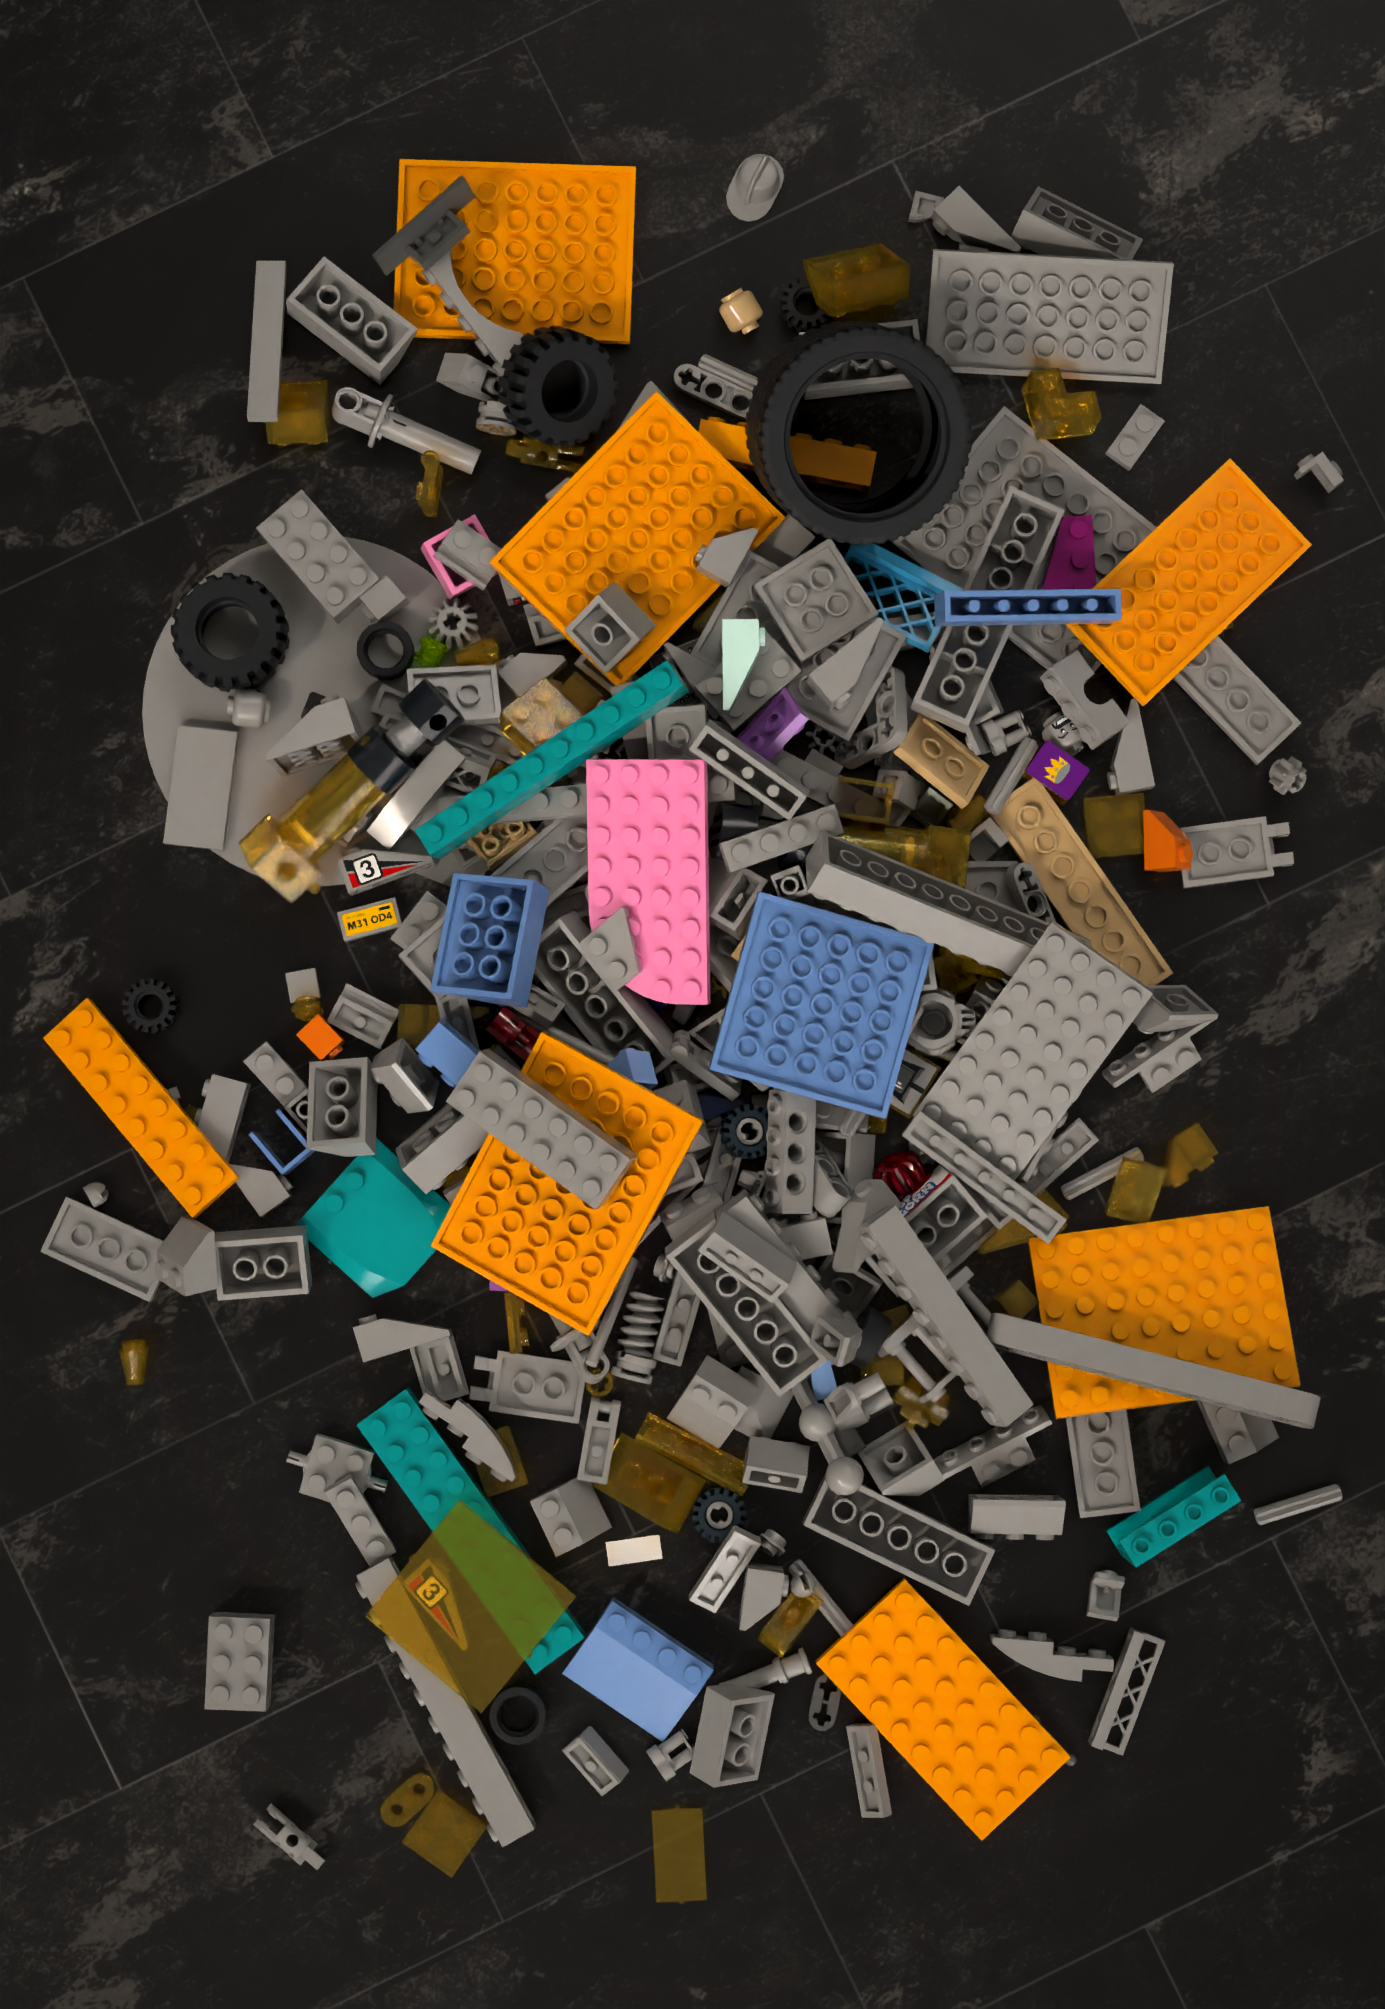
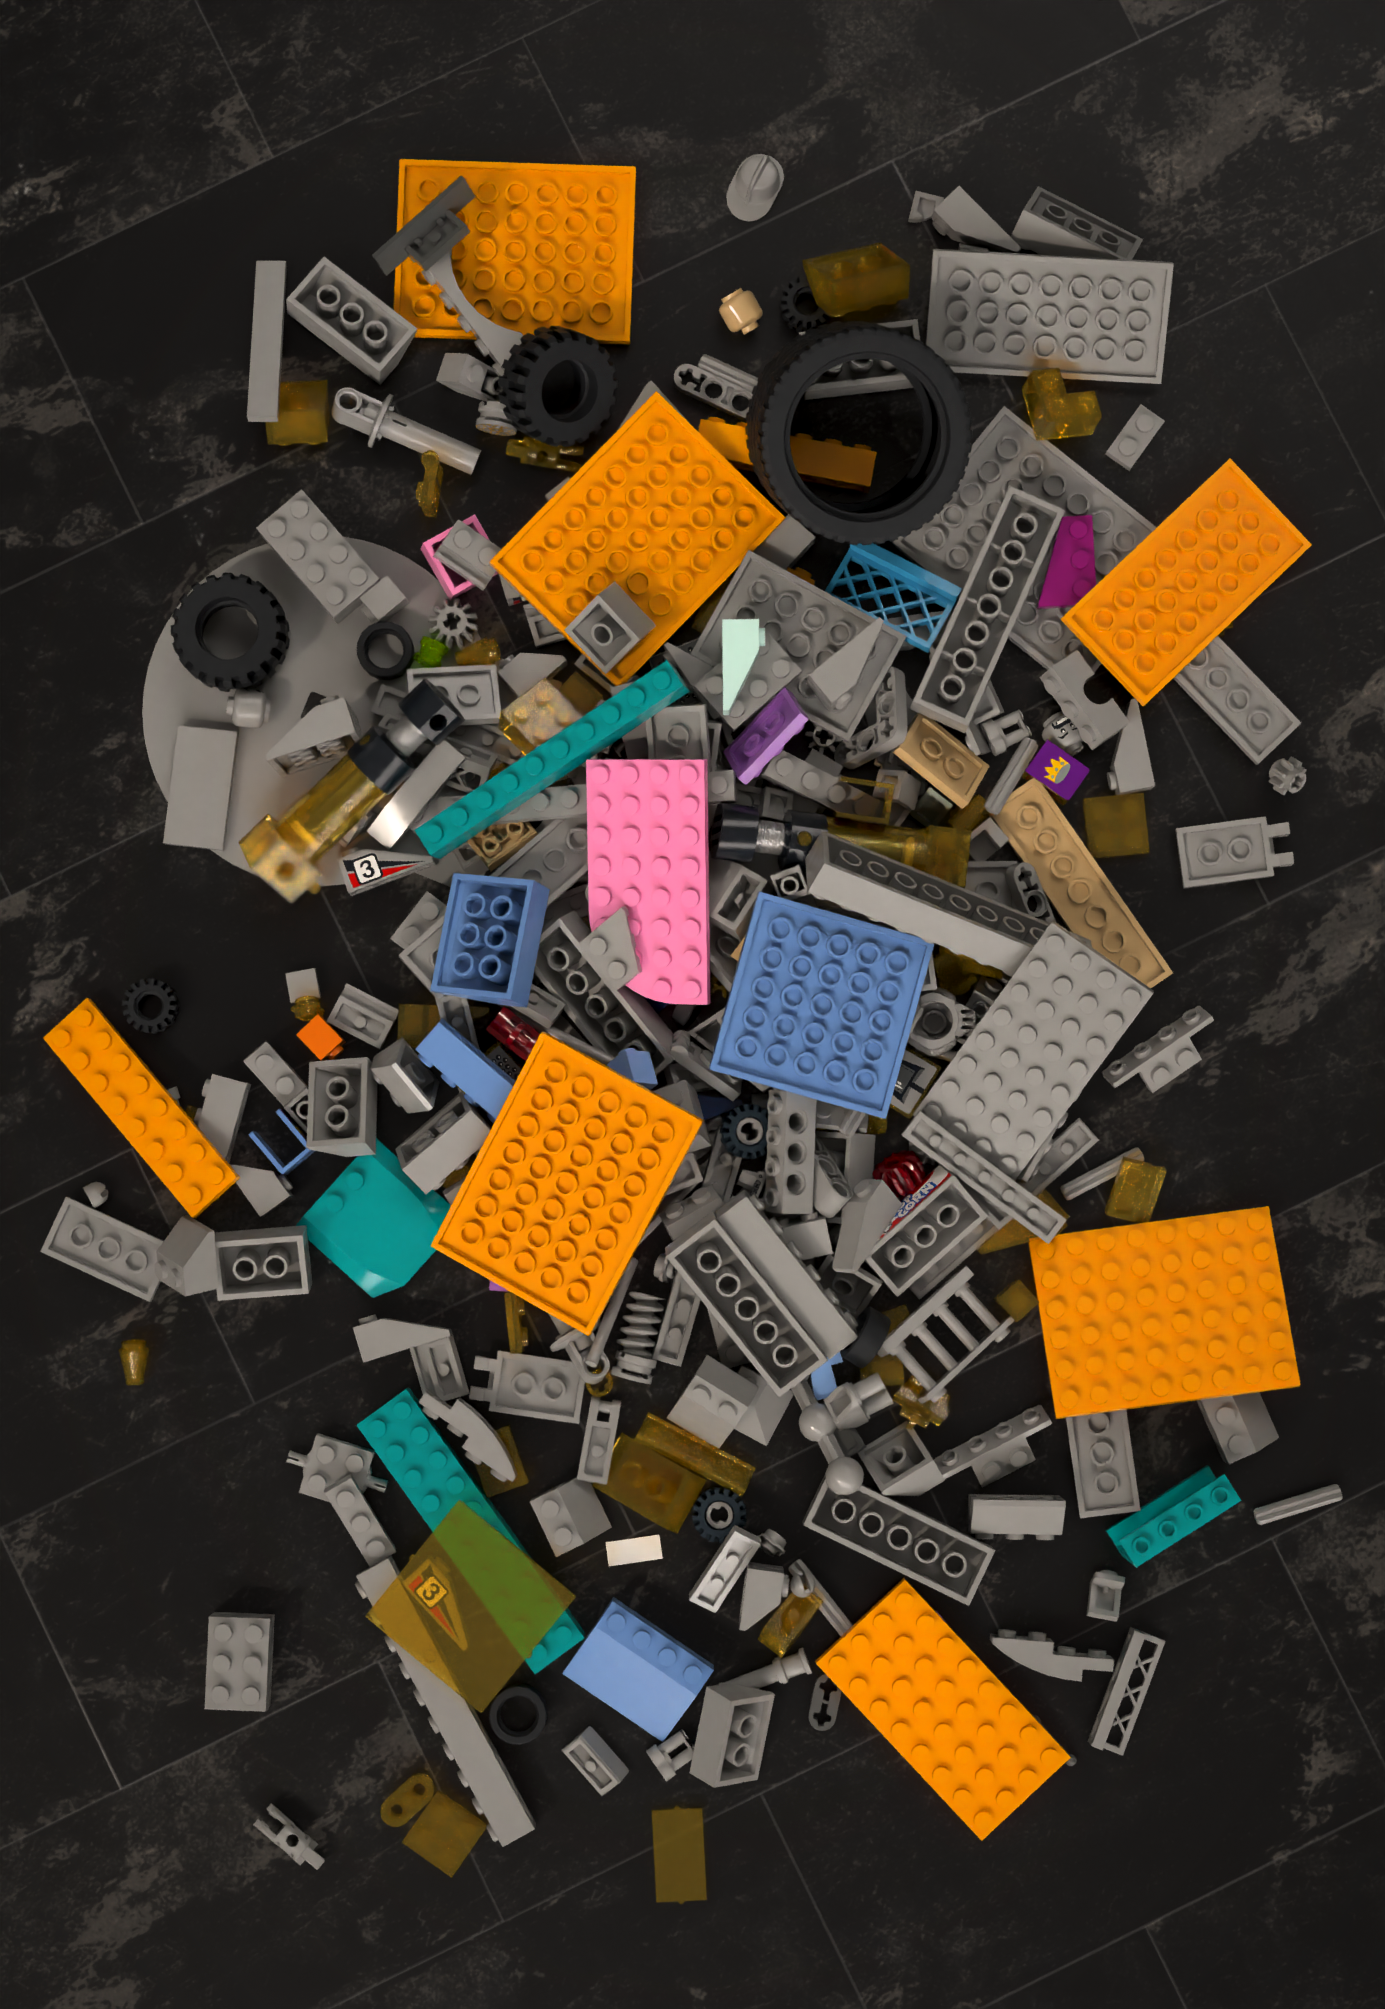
(369, 919): tile -> none
(541, 1128): light grey brick -> none
(724, 555): light grey slope -> none
(748, 1257): light grey panel -> none
(749, 770): light grey brick -> none
(776, 1464): light grey brick -> none
(780, 838): light grey plate -> none
(815, 600): light grey plate -> none
(836, 1339): light grey slope -> none
(869, 1770): light grey plate -> none
(945, 1316): light grey brick -> none
(1027, 607): medium blue brick -> none
(1153, 1371): light grey beam -> none
(1165, 844): orange slope -> none
(1172, 1009): light grey slope -> none
(1185, 1153): clear yellow slope -> none
(1326, 472): light grey bracket -> none

